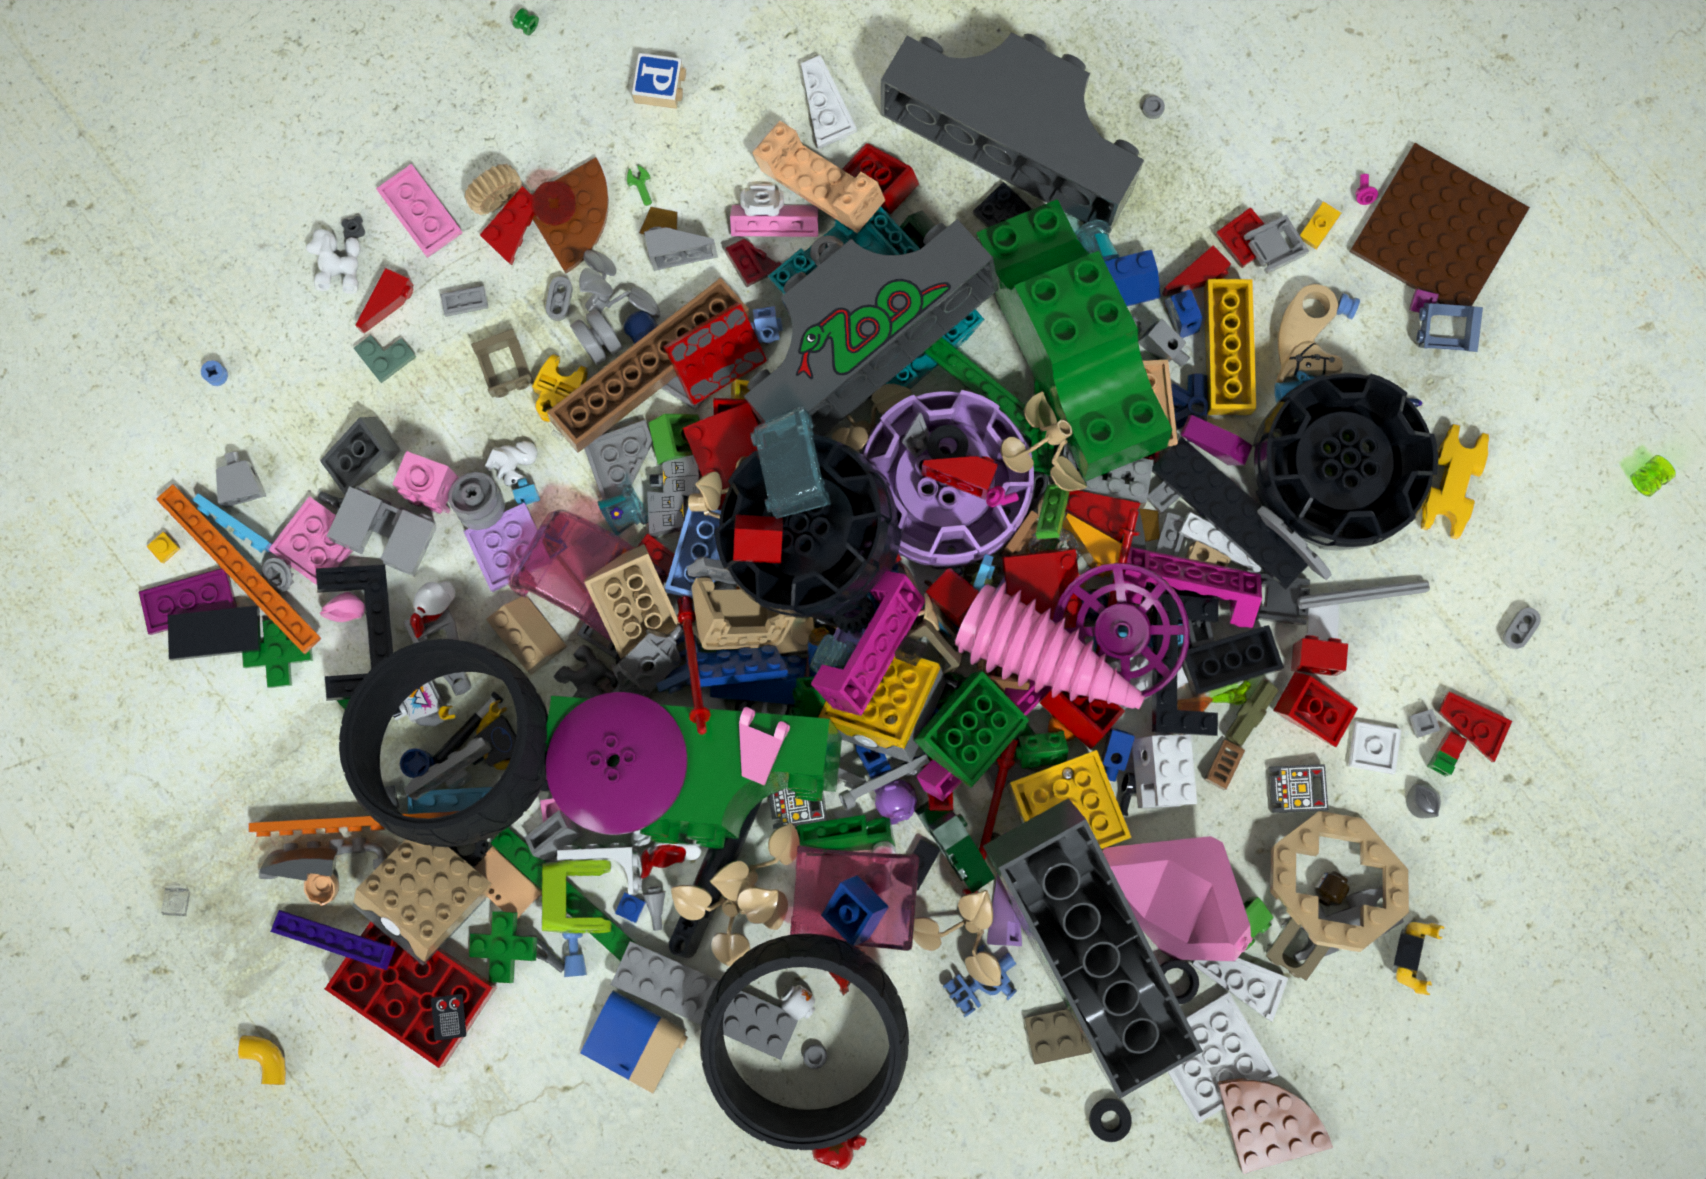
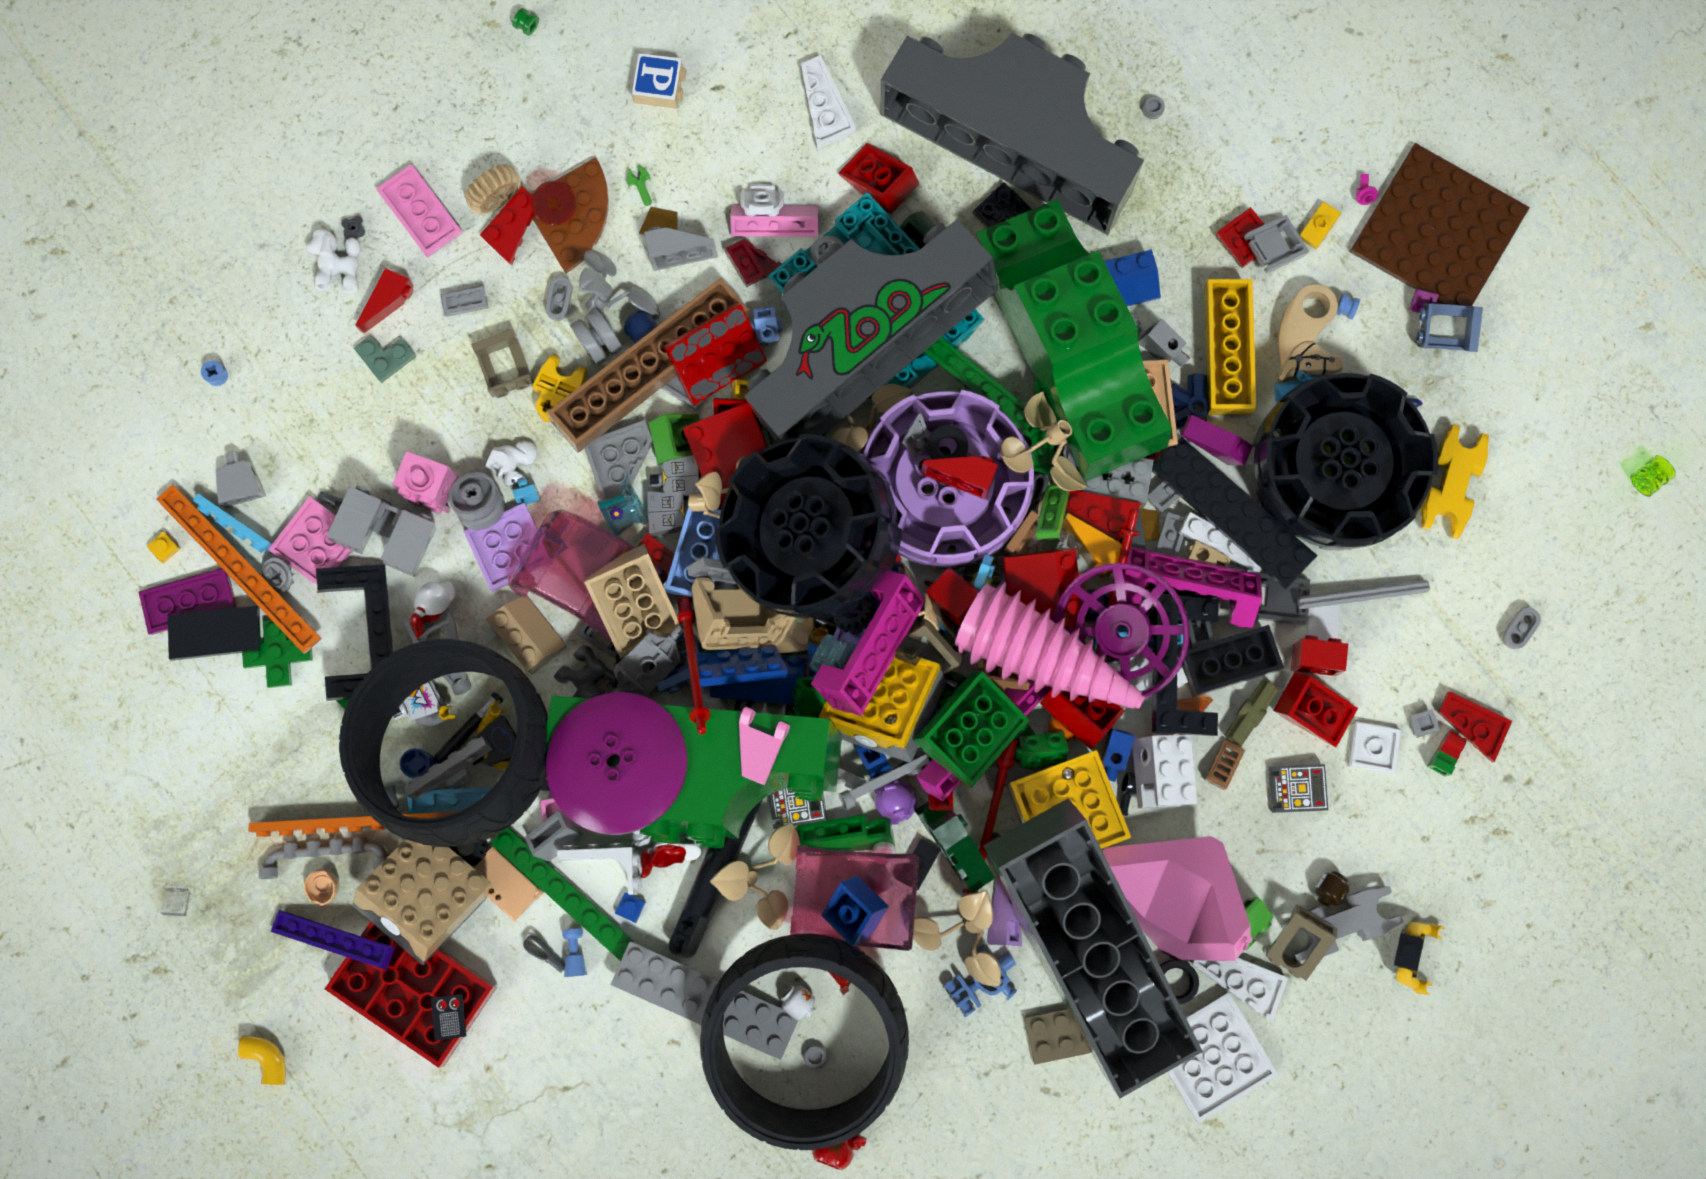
(300, 863): dark grey slope -> none
(343, 608): bright pink hat -> none
(360, 453): dark grey slope -> none
(503, 947): green plate -> none
(554, 896): lime connector -> none
(633, 1041): blue door -> none
(655, 900): light grey cone -> none
(755, 902): tan plant -> none
(758, 539): red slope -> none
(790, 463): clear light blue windscreen -> none
(817, 179): light nougat plate -> none
(996, 496): dark pink plate -> none
(1095, 237): clear light blue hat -> none
(1123, 1127): black tyre -> none
(1182, 311): blue torso -> none
(1208, 266): red slope -> none
(1233, 696): clear neon green animal -> none
(1270, 1124): plate -> none
(1295, 541): light grey tile -> none
(1373, 853): tan plate -> none
(1423, 801): flat silver hat -> none

